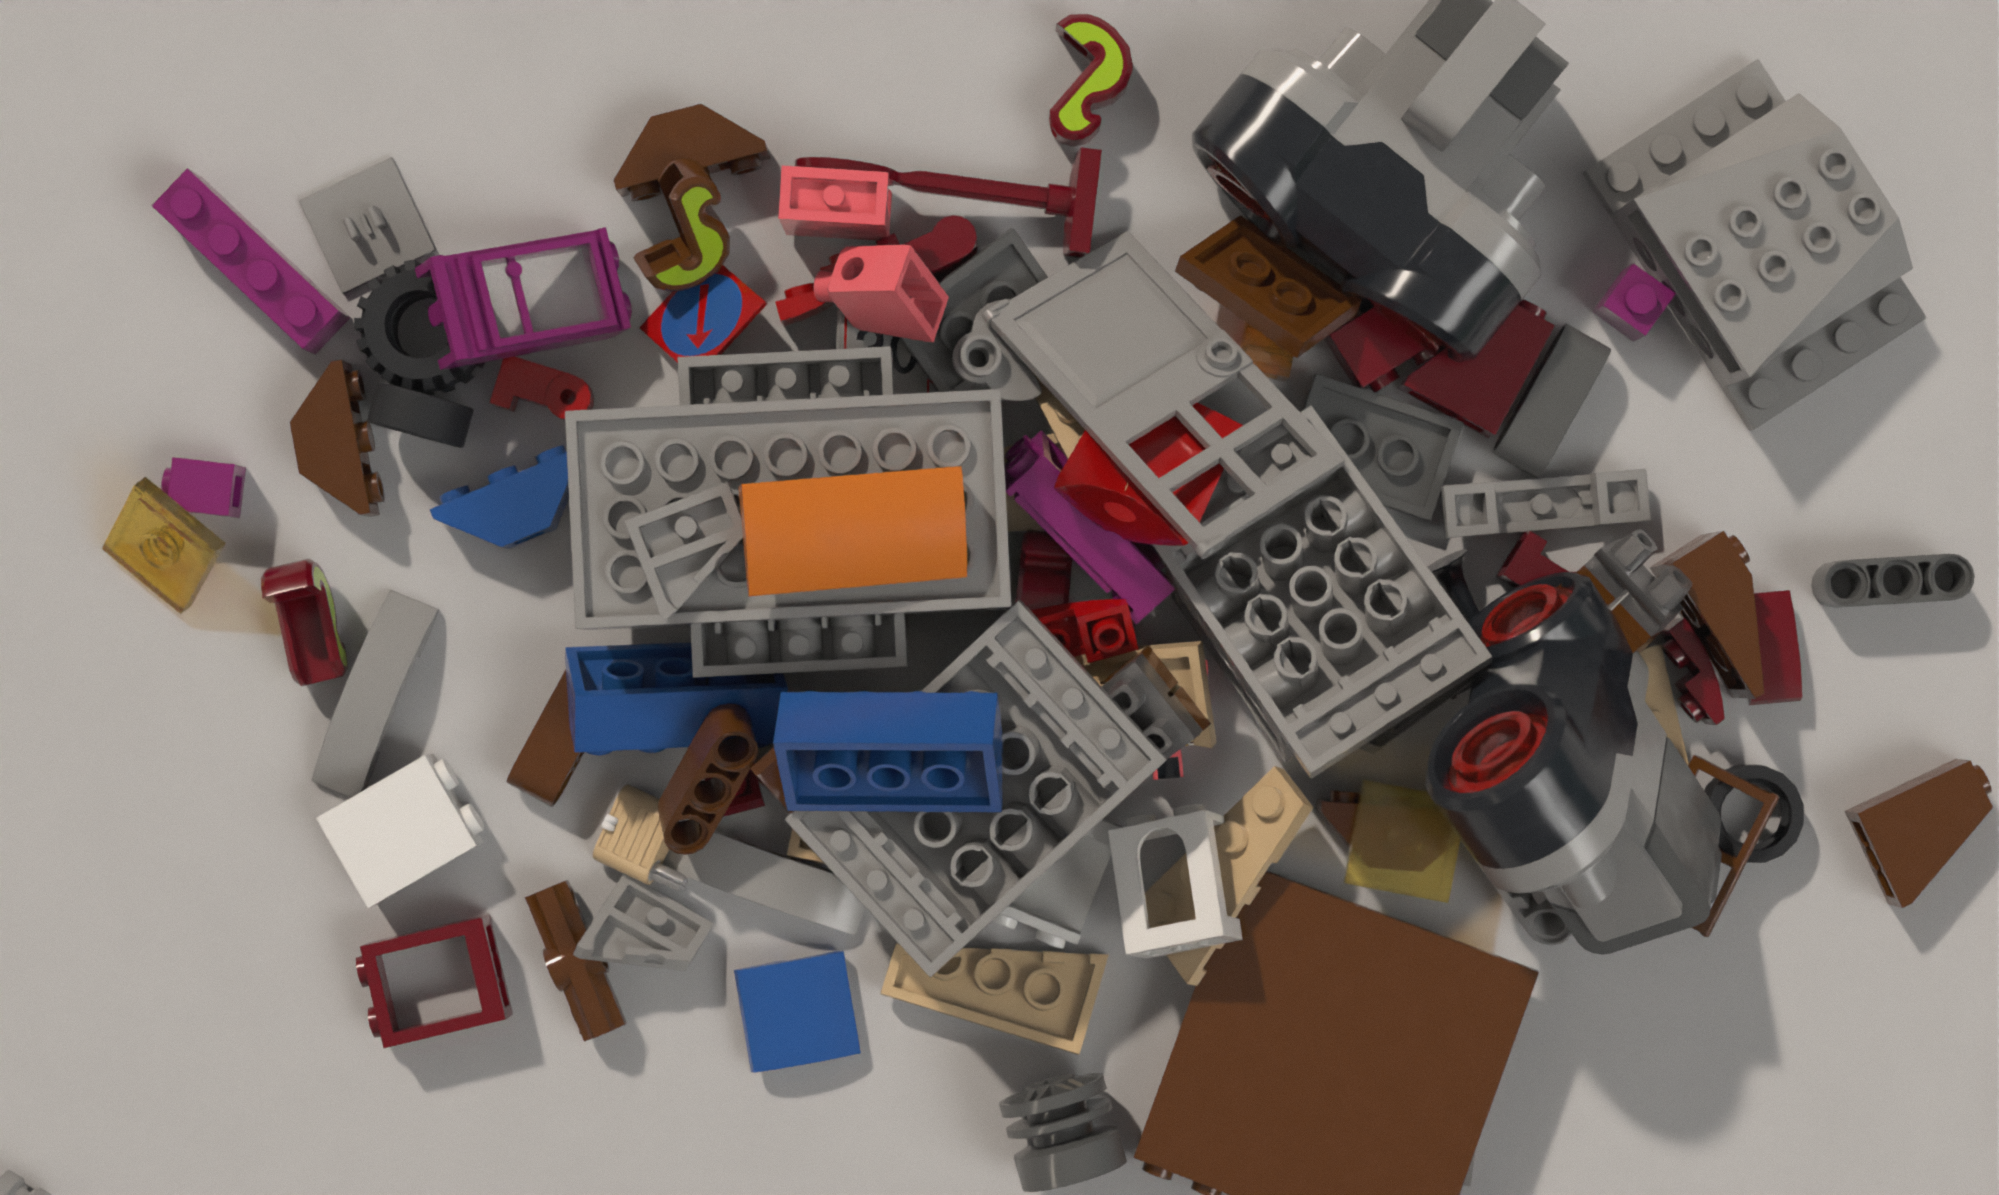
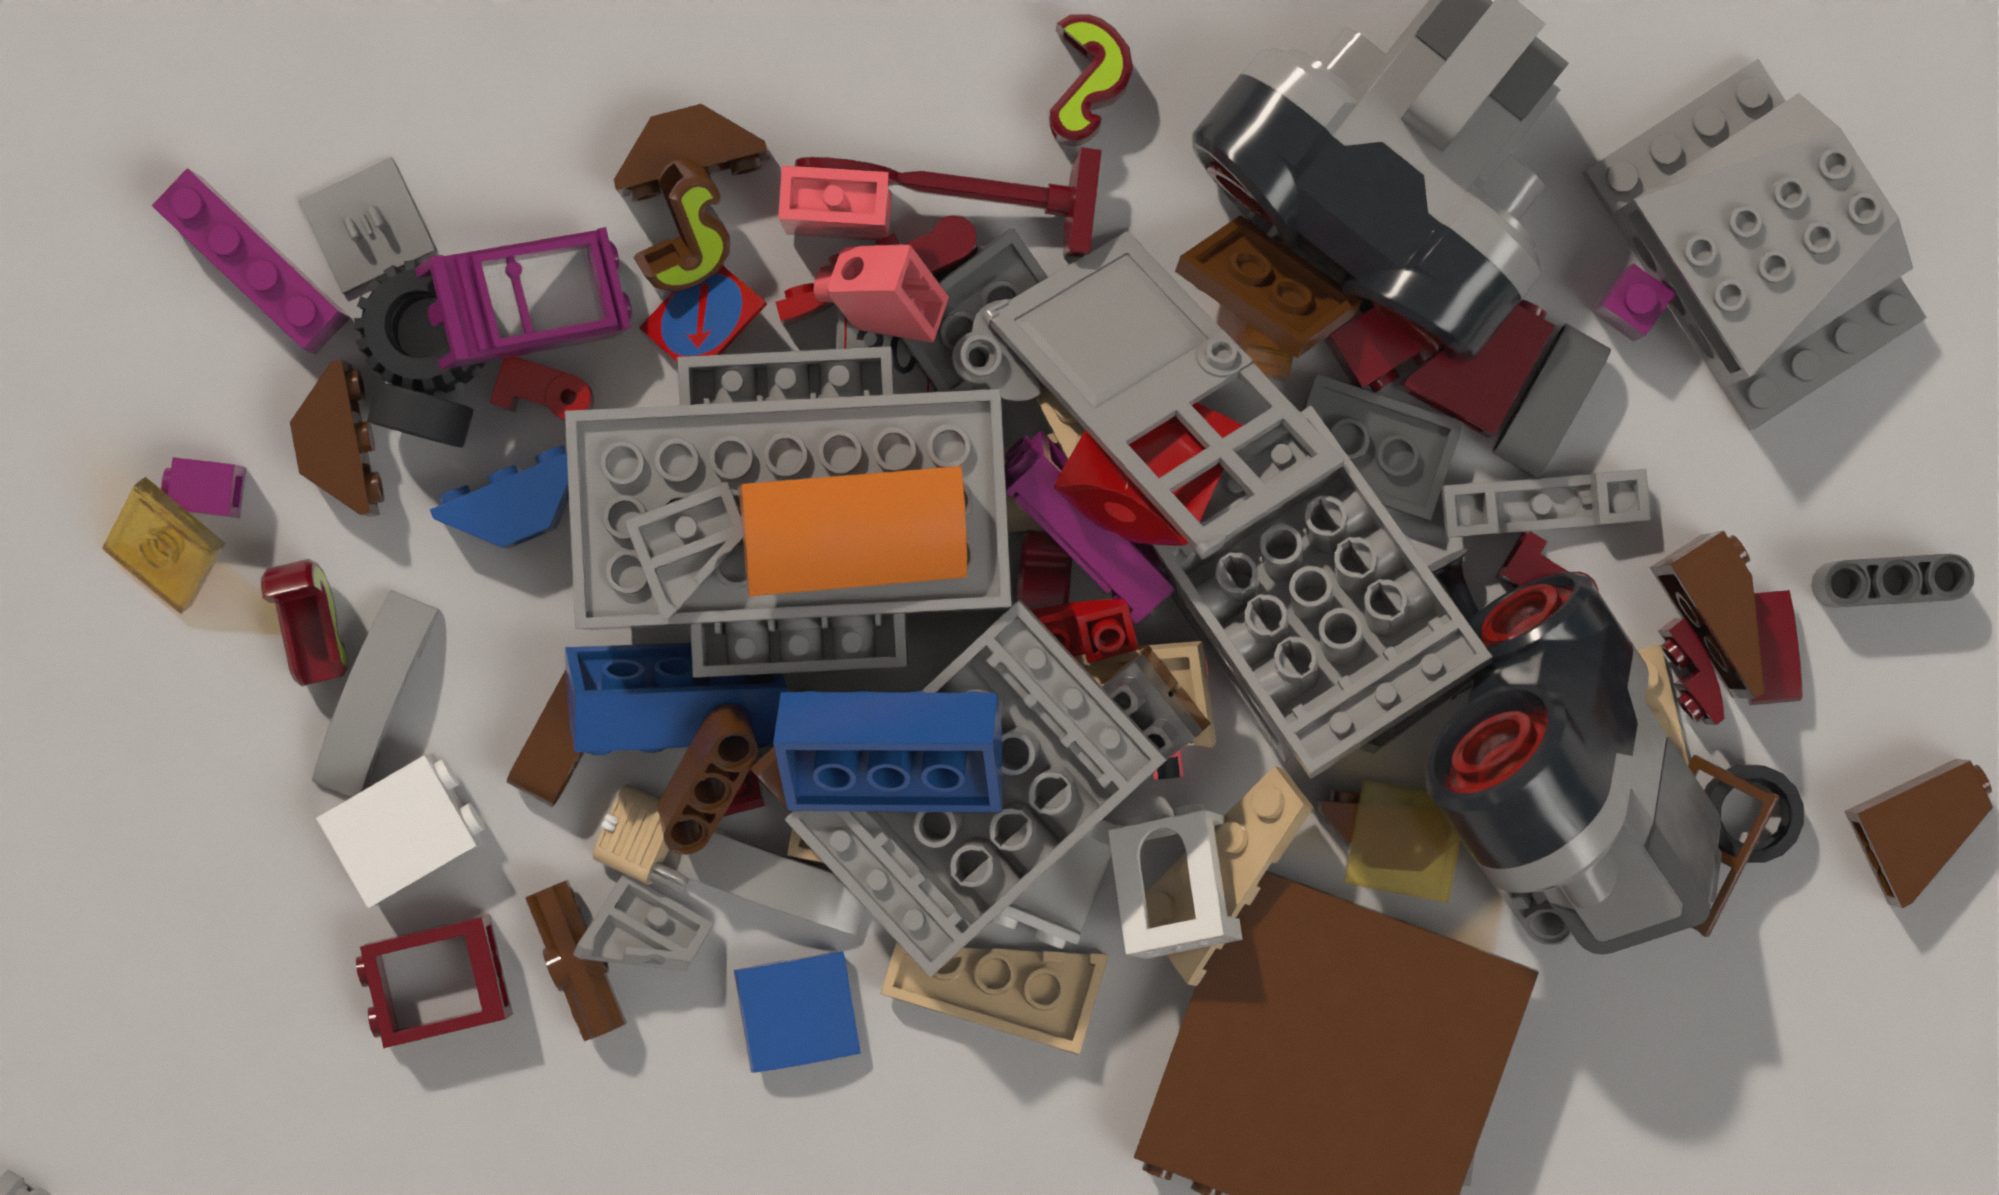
(1065, 1141): dark grey wheel -> none
(1650, 601): flat silver hips -> none

